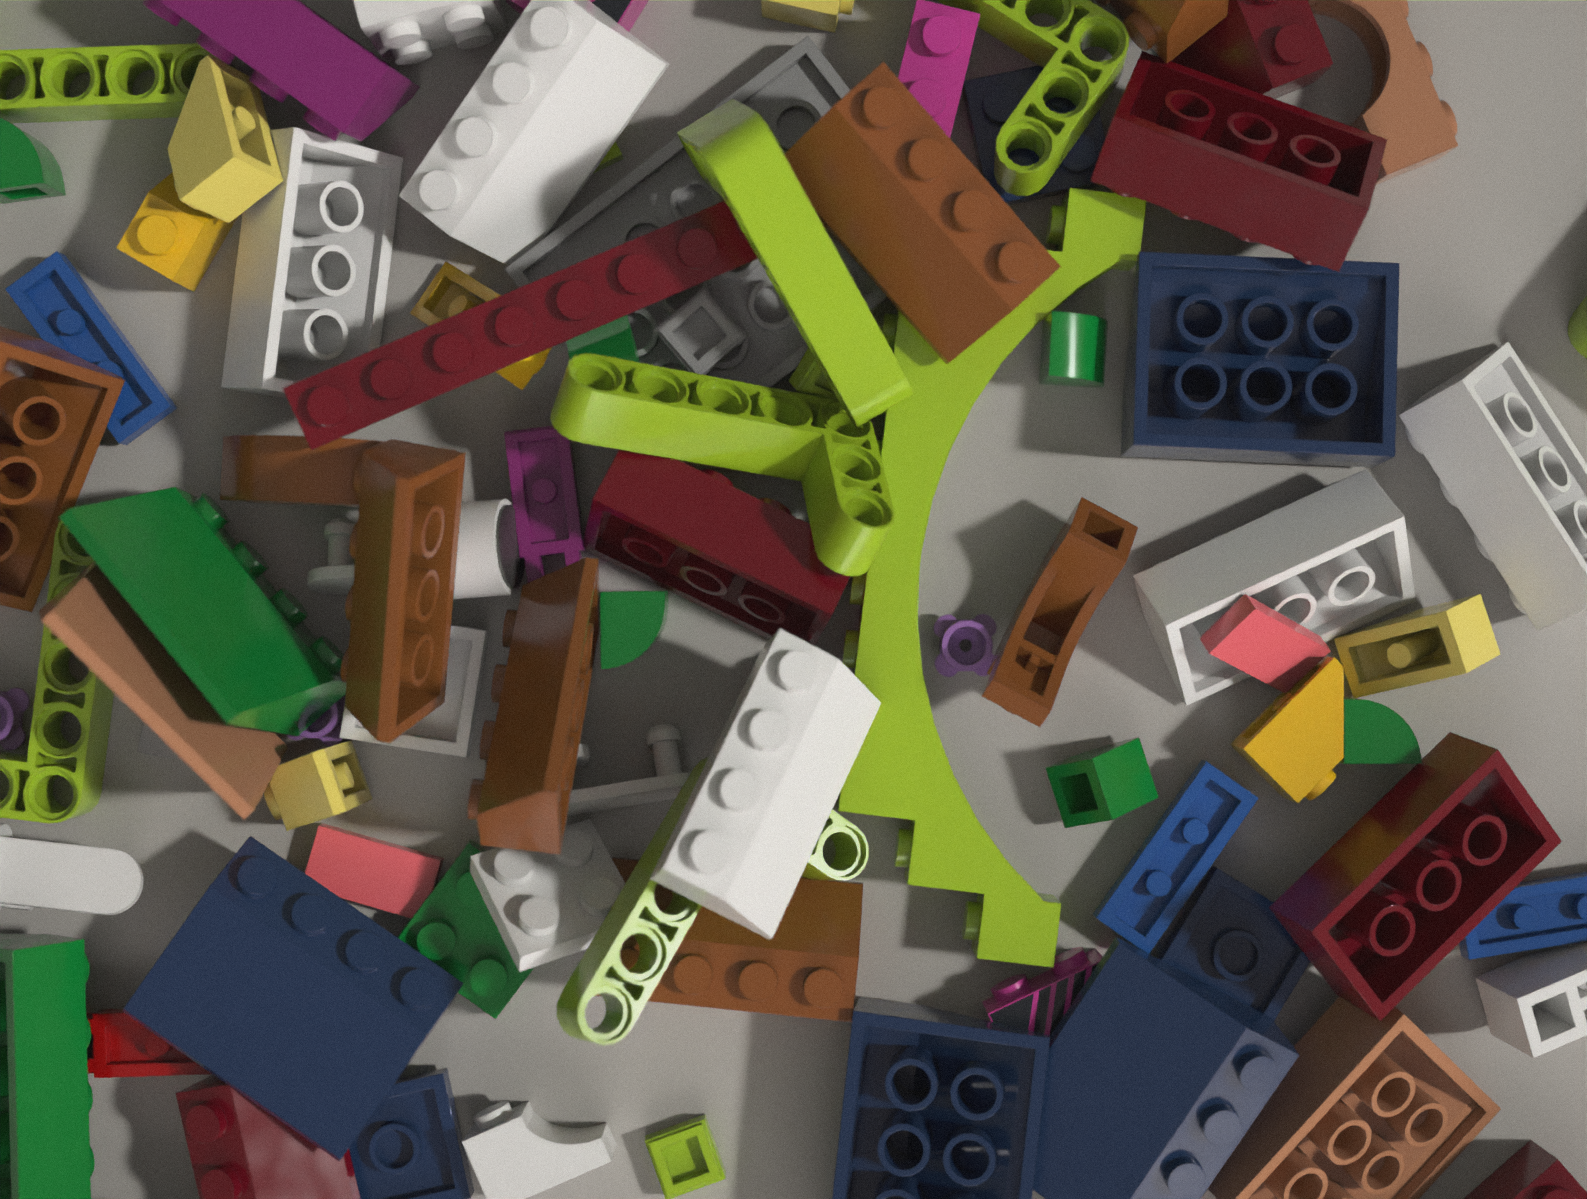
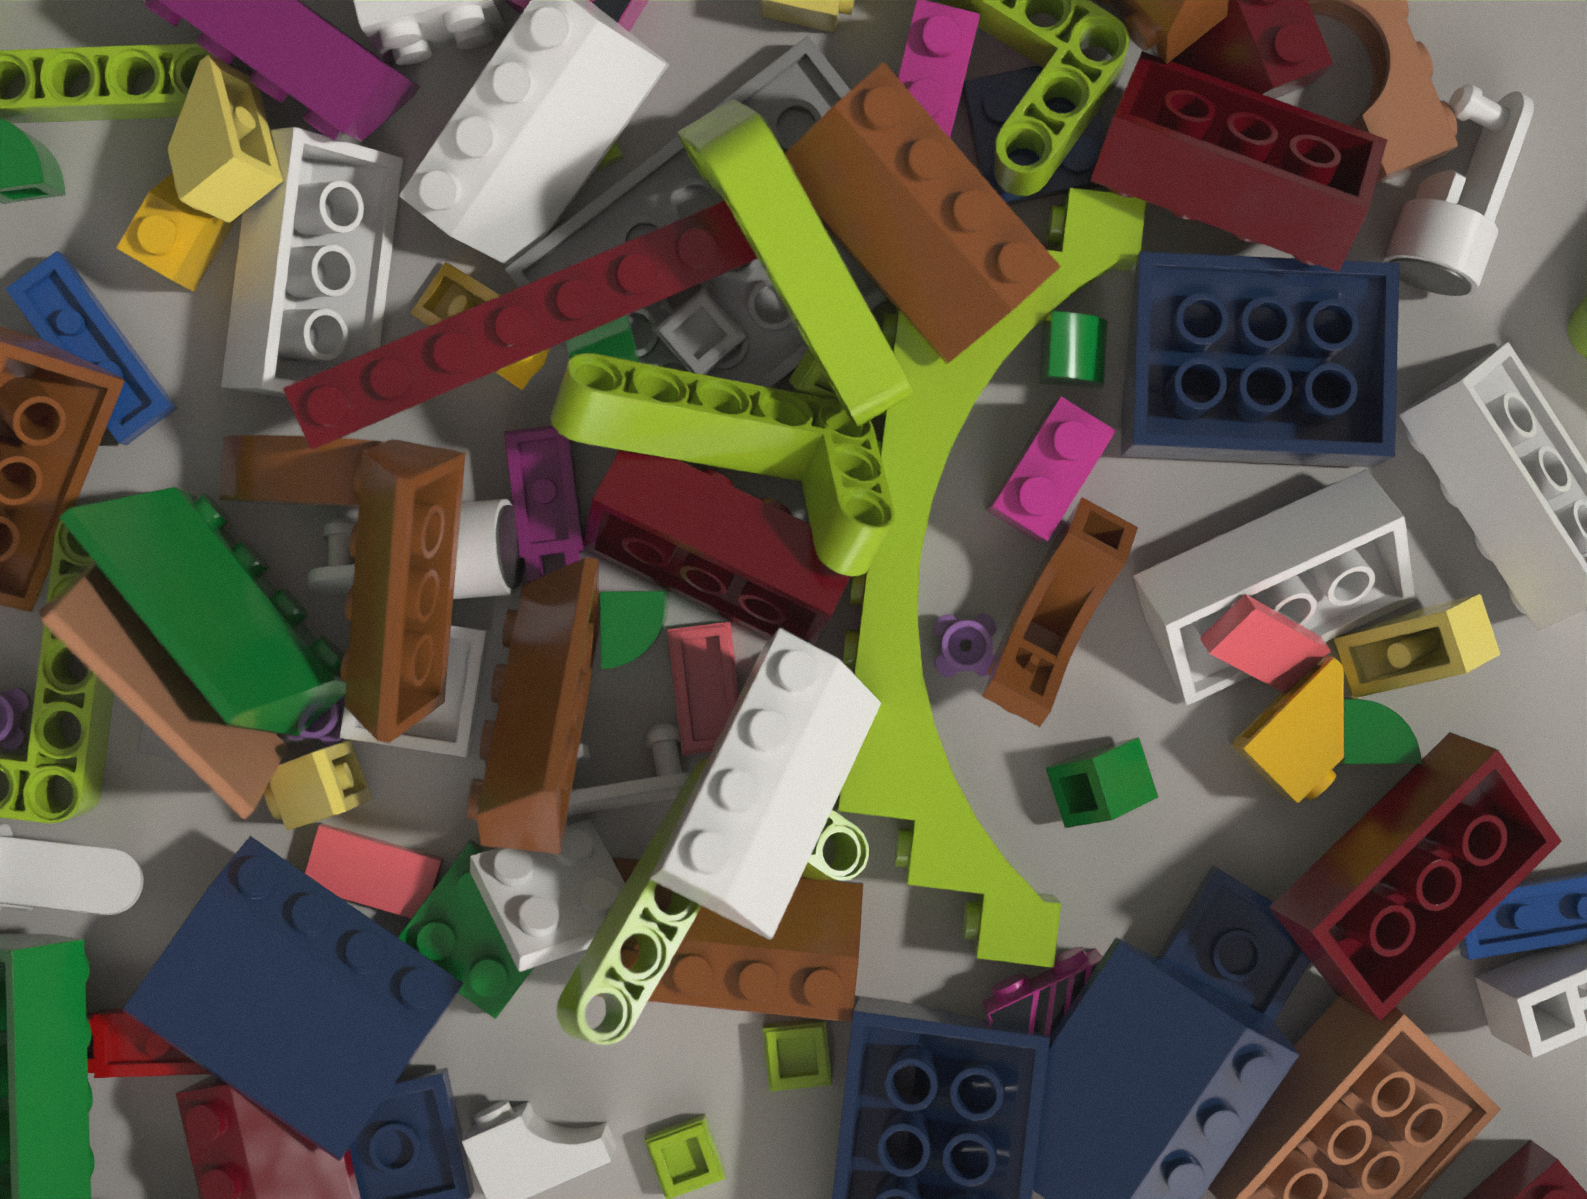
(703, 683): none -> coral tile
(797, 1054): none -> lime tile
(1050, 470): none -> dark pink brick
(1175, 856): blue plate -> none
(1450, 225): none -> white piece

